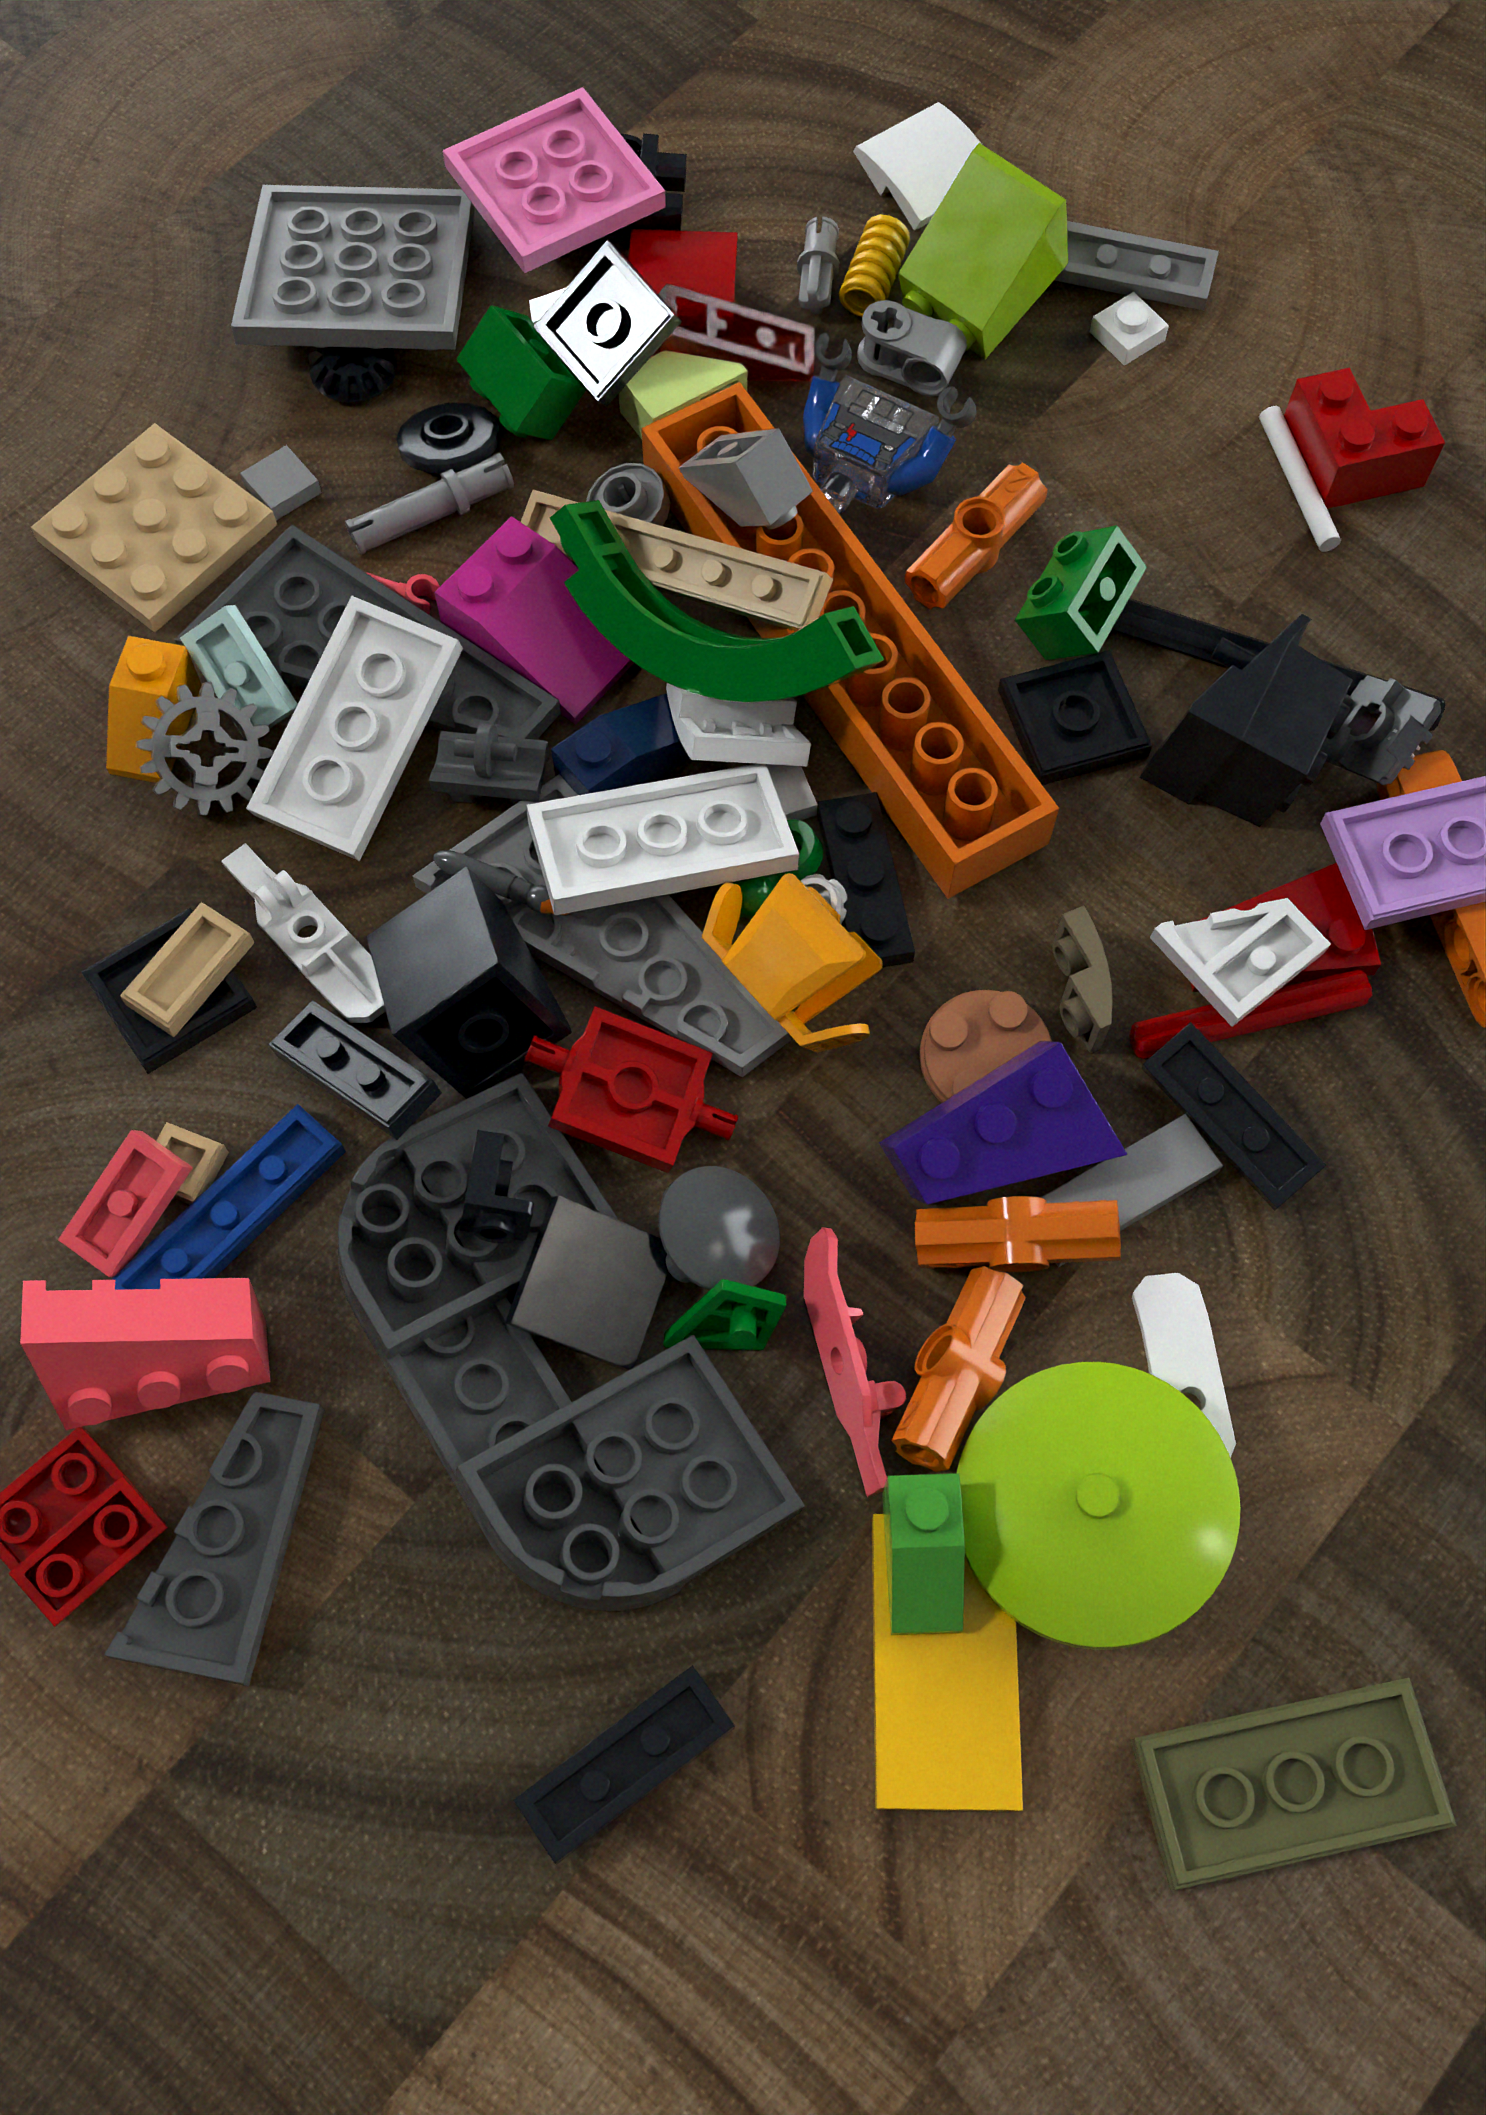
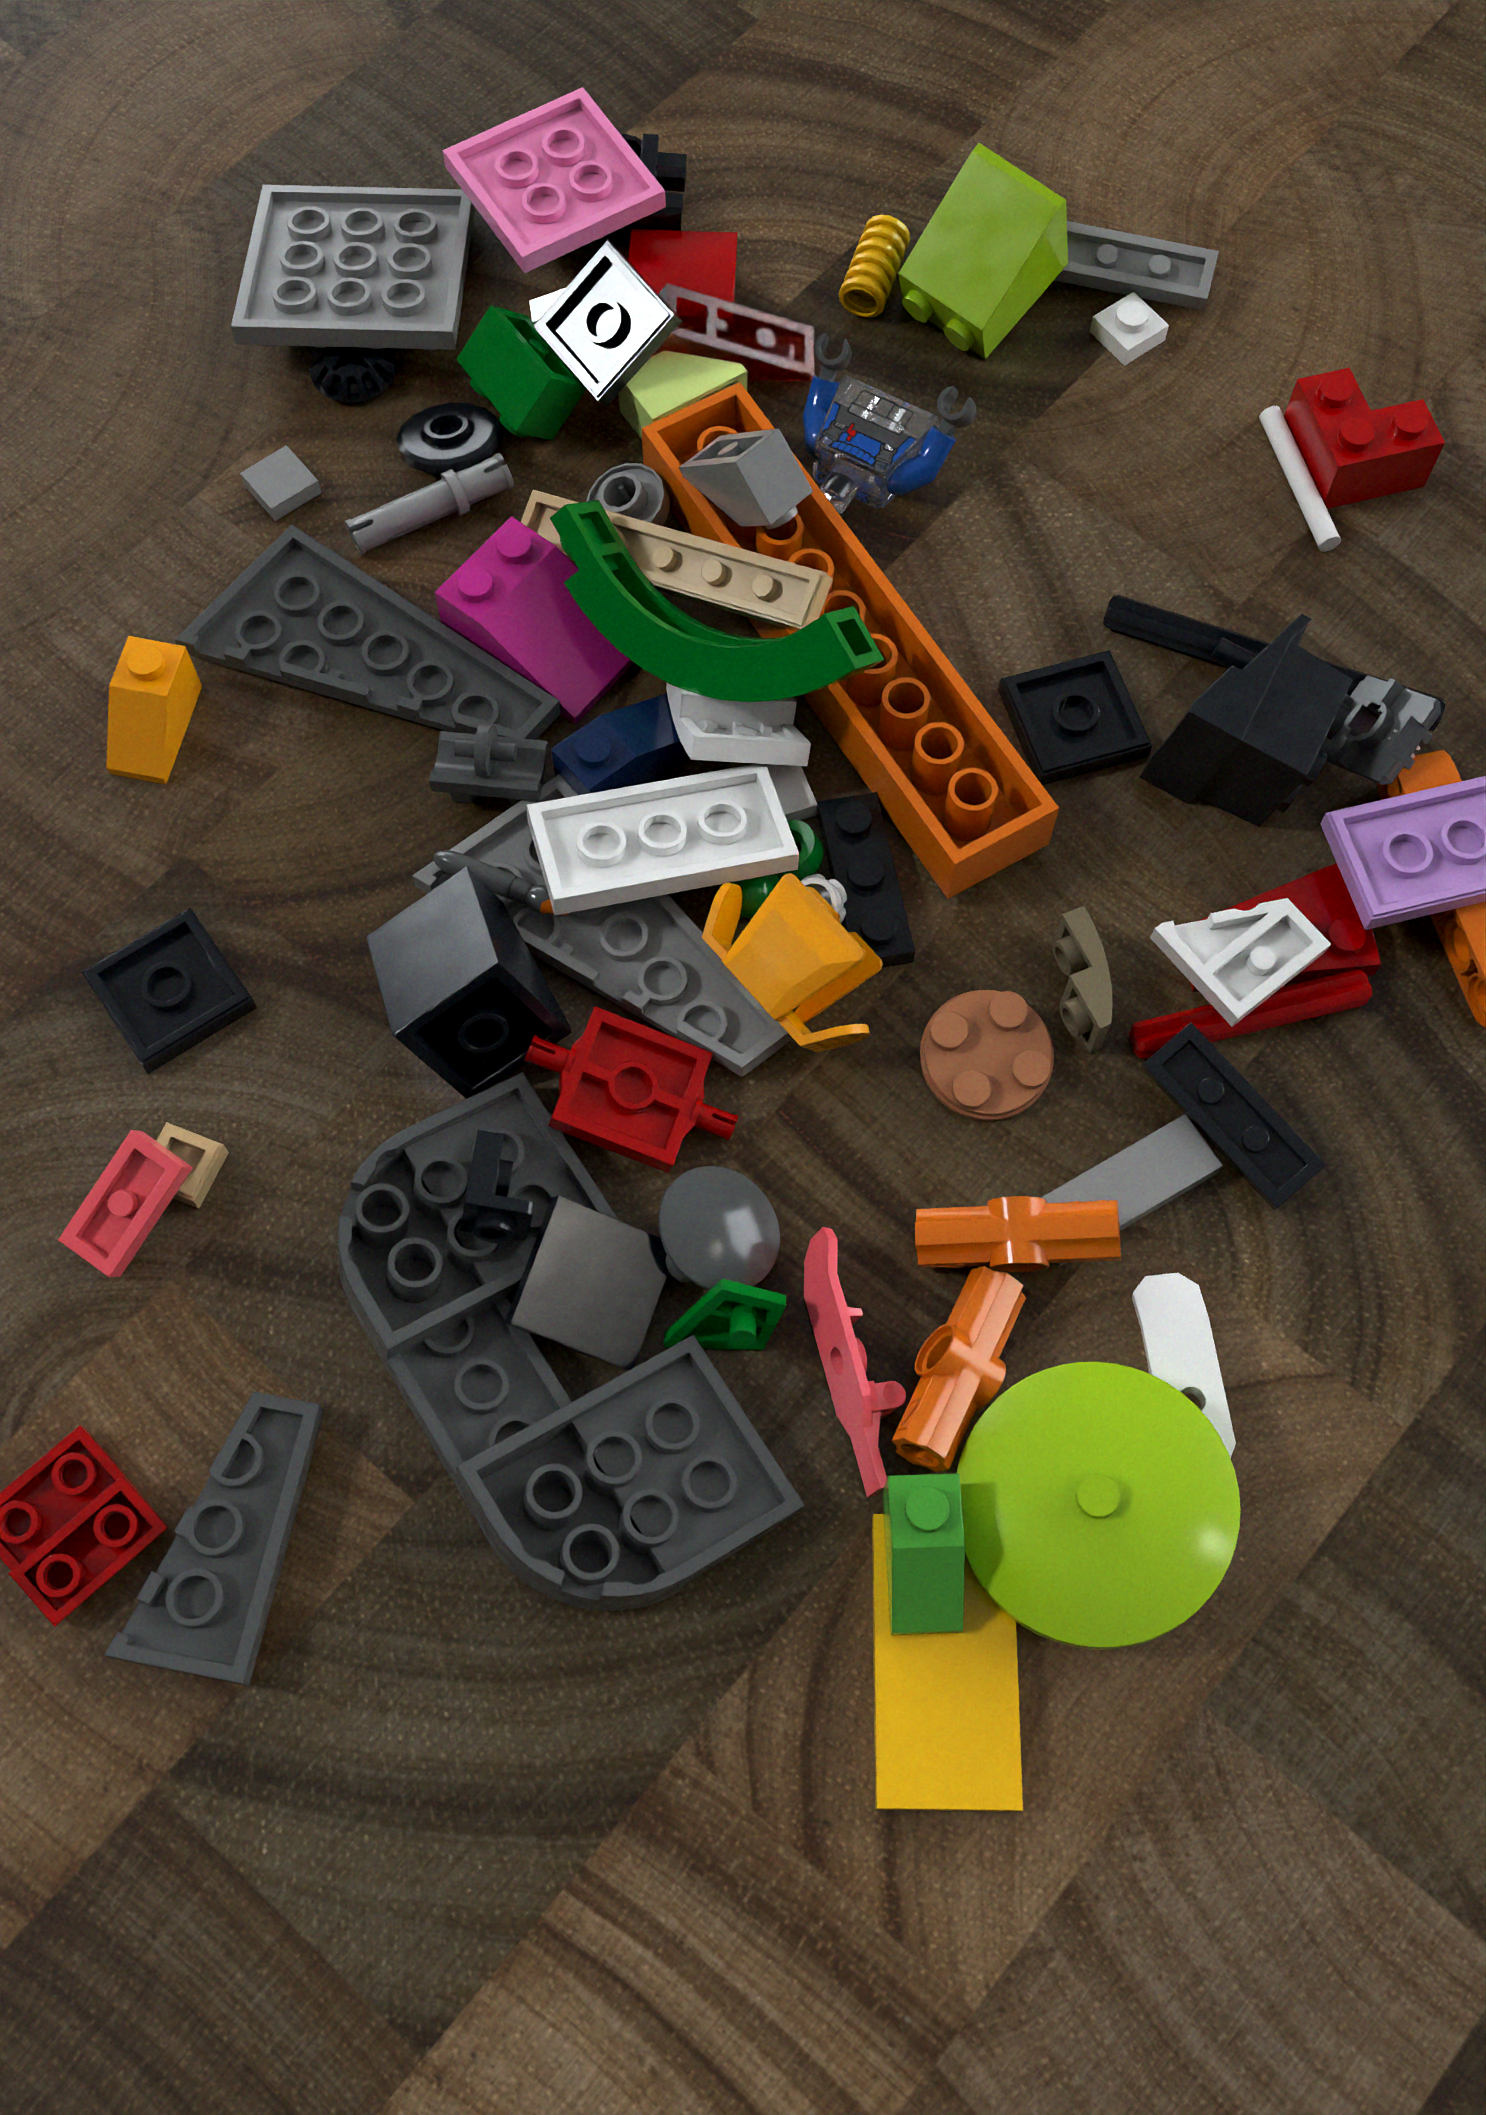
(142, 1348): coral wedge -> none
(154, 527): tan plate -> none
(187, 969): tan tile -> none
(207, 720): light grey gear -> none
(235, 660): light aqua plate -> none
(237, 1204): blue tile -> none
(330, 957): white piece -> none
(355, 728): white plate -> none
(355, 1069): tile -> none
(416, 586): coral hand -> none
(624, 1764): black plate -> none
(818, 265): light grey axle -> none
(913, 352): light grey piece -> none
(918, 160): white slope -> none
(975, 536): orange piece -> none
(1004, 1130): dark purple wedge -> none
(1081, 593): green brick -> none
(1291, 1783): olive tile -> none

